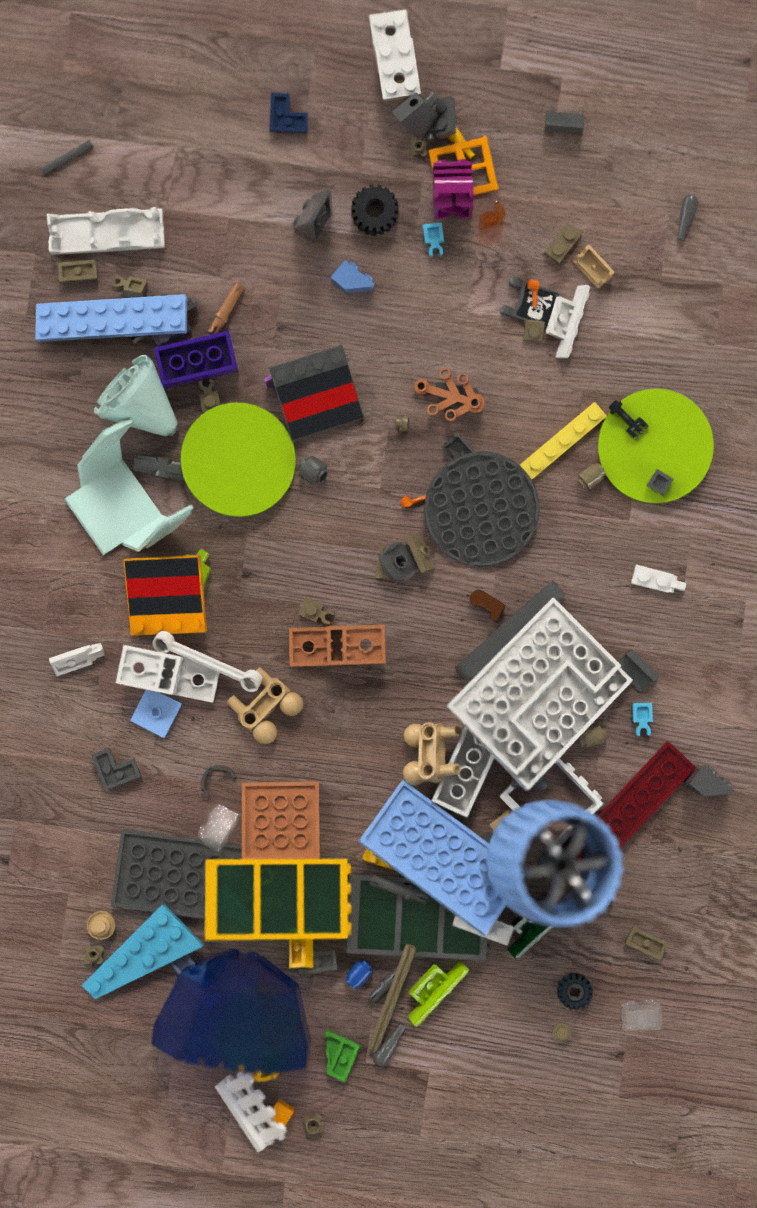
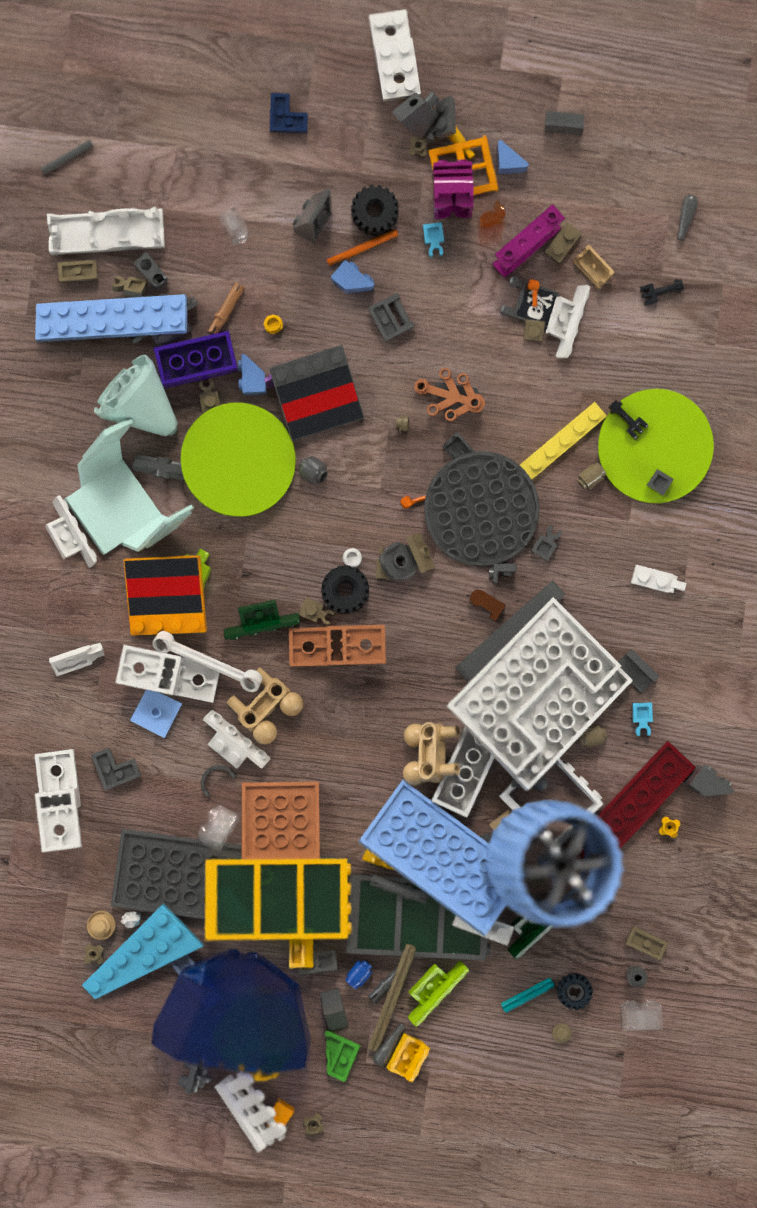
(58, 800): none -> white bracket
(67, 534): none -> white bracket
(131, 919): none -> white plate
(151, 271): none -> dark grey leg
(196, 1078): none -> dark grey hips
(232, 744): none -> white bracket
(234, 226): none -> clear brick
(252, 377): none -> medium blue slope
(260, 618): none -> dark green bracket
(273, 324): none -> yellow plate
(334, 579): none -> black tyre
(334, 1009): none -> dark grey slope
(352, 557): none -> white tile
(362, 247): none -> orange bar
(385, 320): none -> dark grey plate
(408, 1057): none -> yellow bracket
(505, 569): none -> dark grey bracket
(509, 160): none -> medium blue slope
(527, 995): none -> teal axle
(528, 241): none -> magenta fence
(545, 546): none -> dark grey plate
(634, 970): none -> dark grey brick
(653, 293): none -> black hinge
(674, 827): none -> yellow plate

